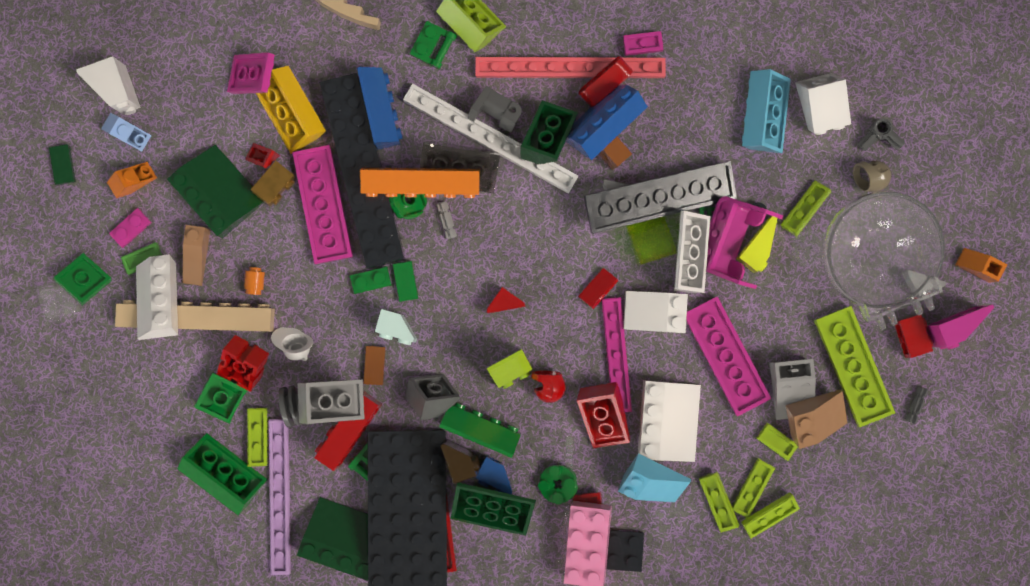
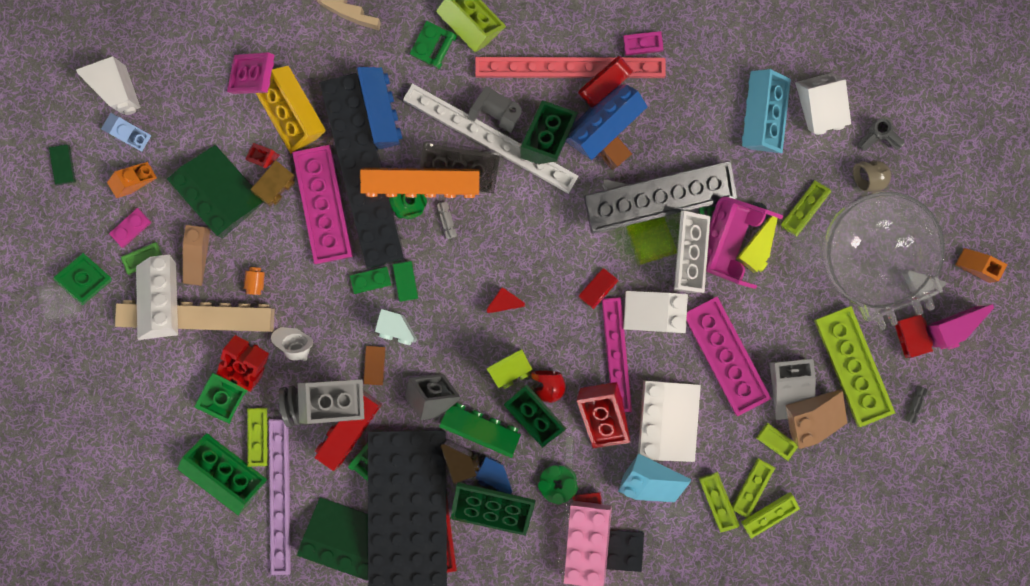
(534, 416): none -> dark green slope

